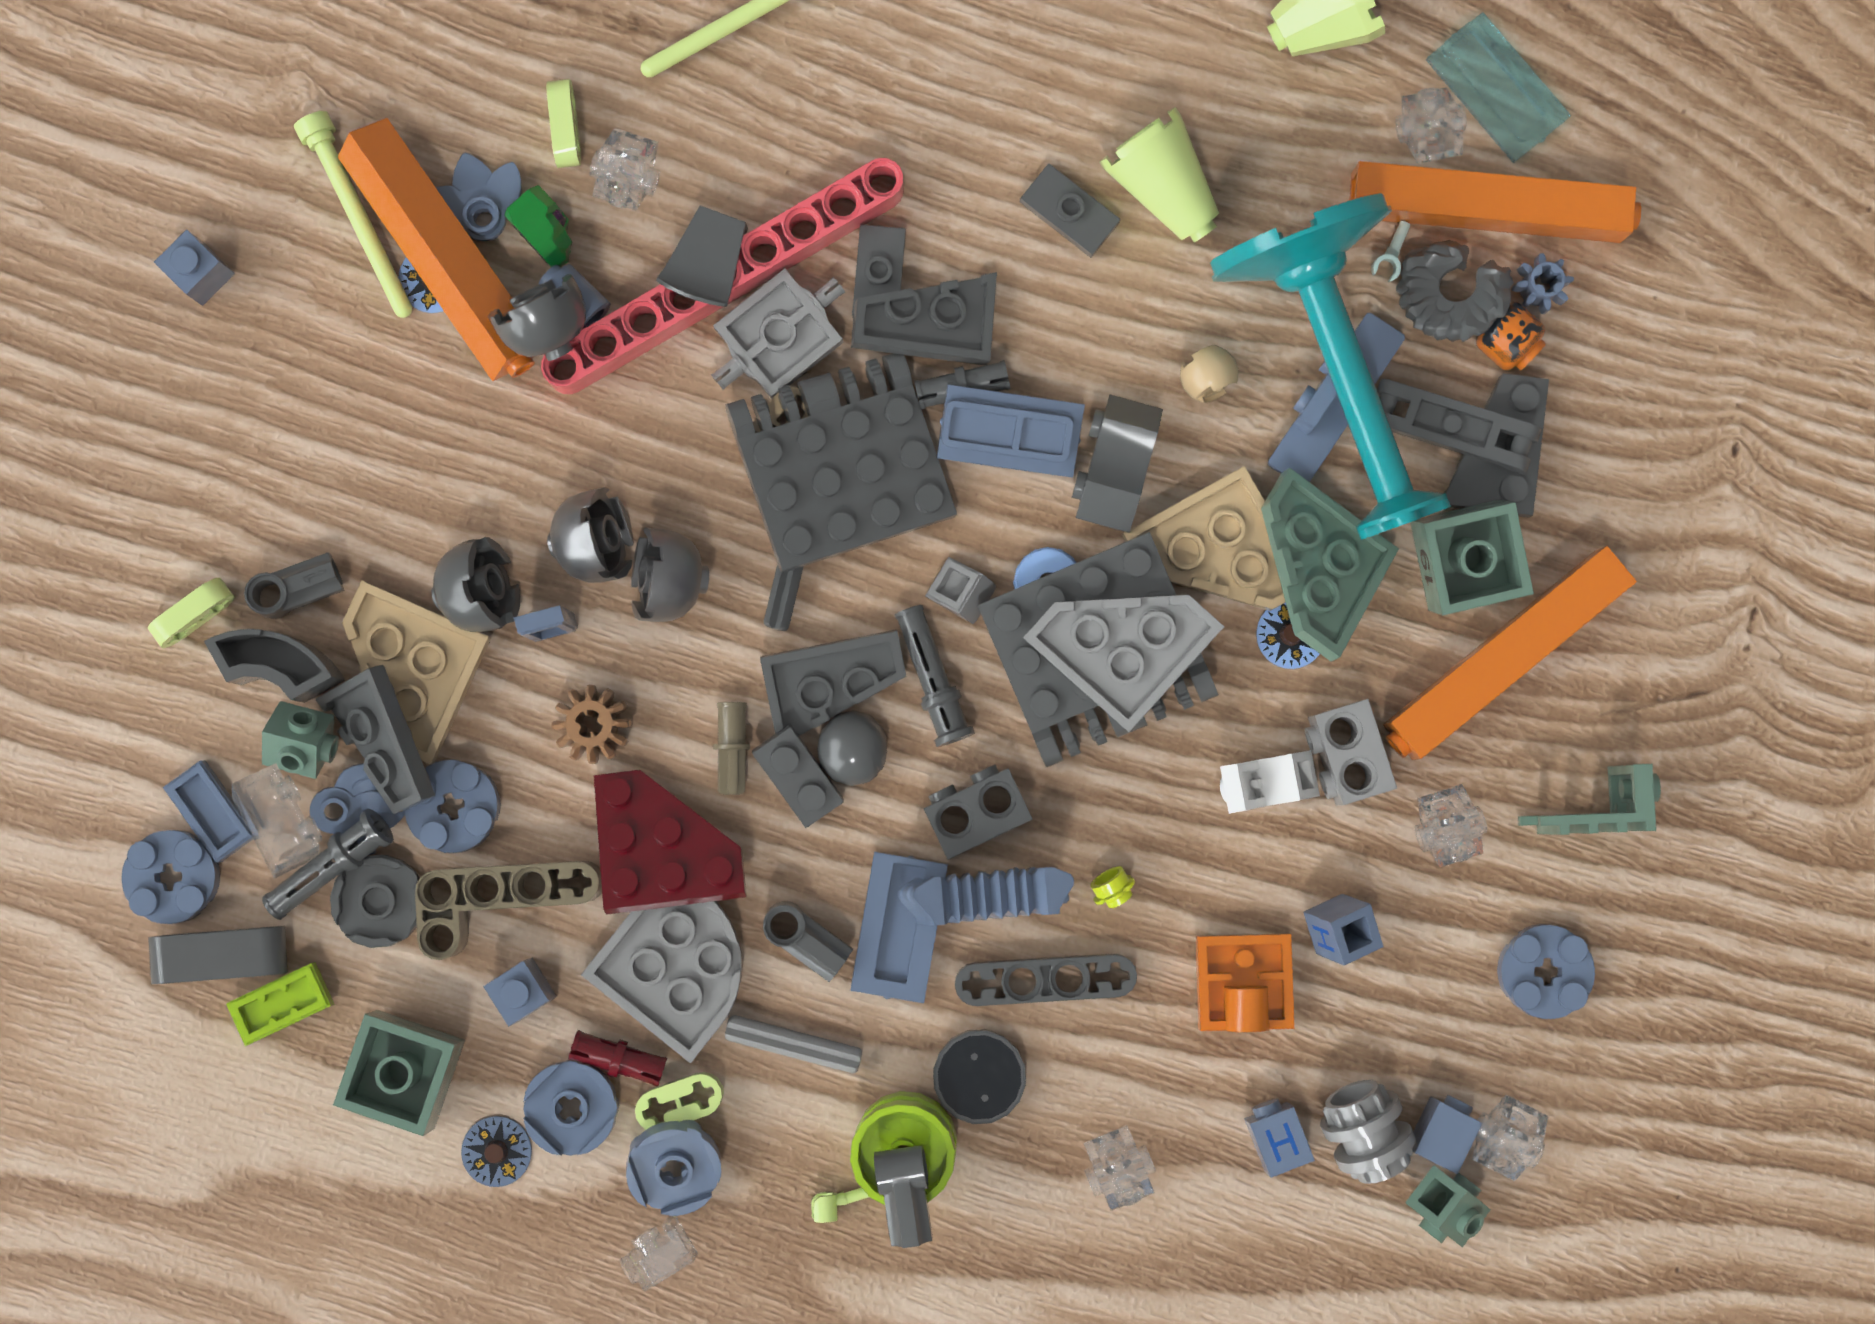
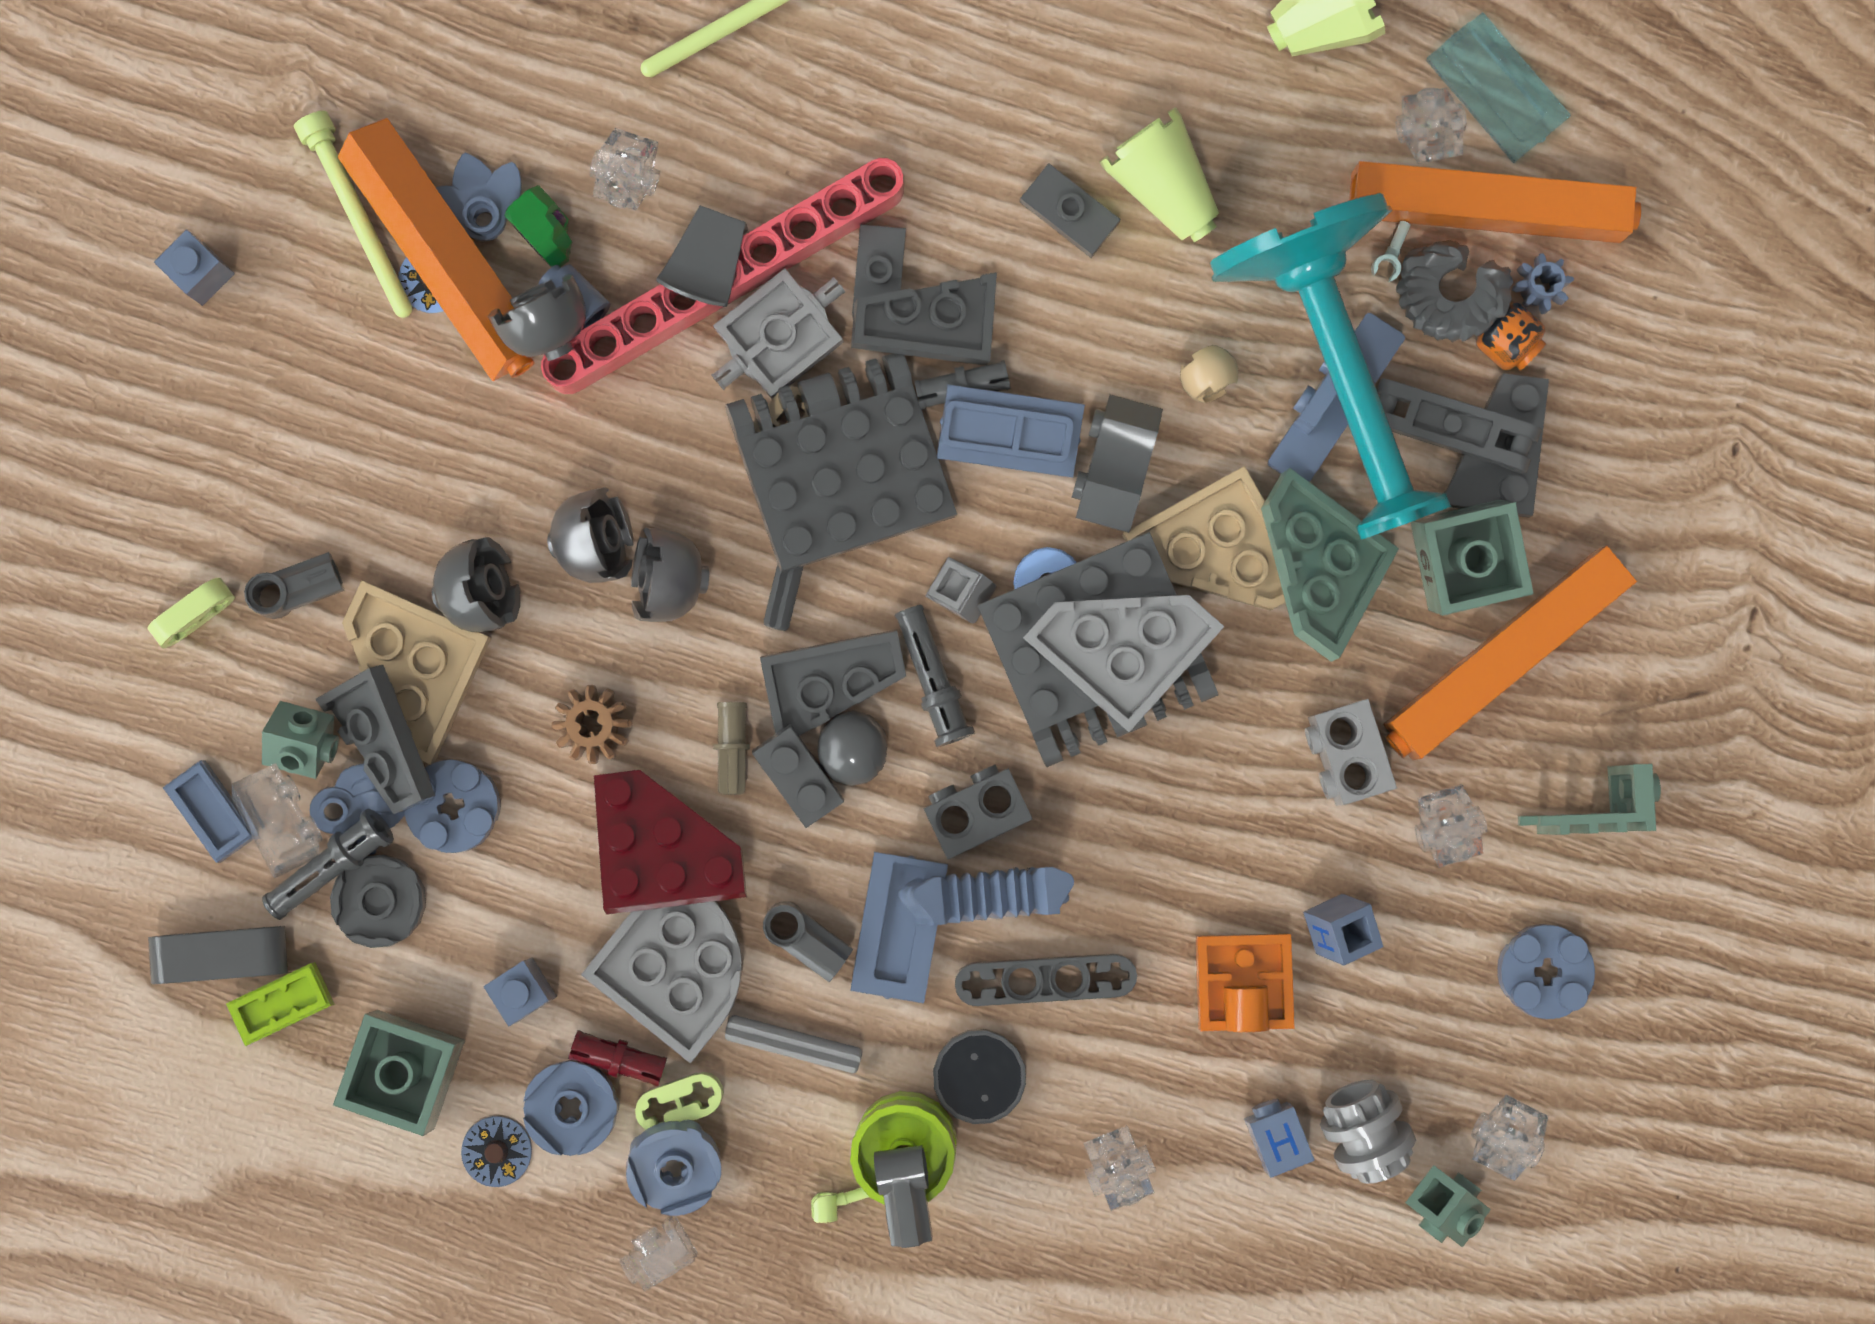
(149, 859): sand blue plate -> none
(275, 657): dark grey brick -> none
(510, 895): dark tan beam -> none
(546, 623): sand blue tile -> none
(563, 123): yellowish green beam -> none
(1112, 887): neon yellow plate -> none
(1269, 781): white brick -> none
(1279, 643): piece -> none
(1446, 1132): sand blue brick -> none

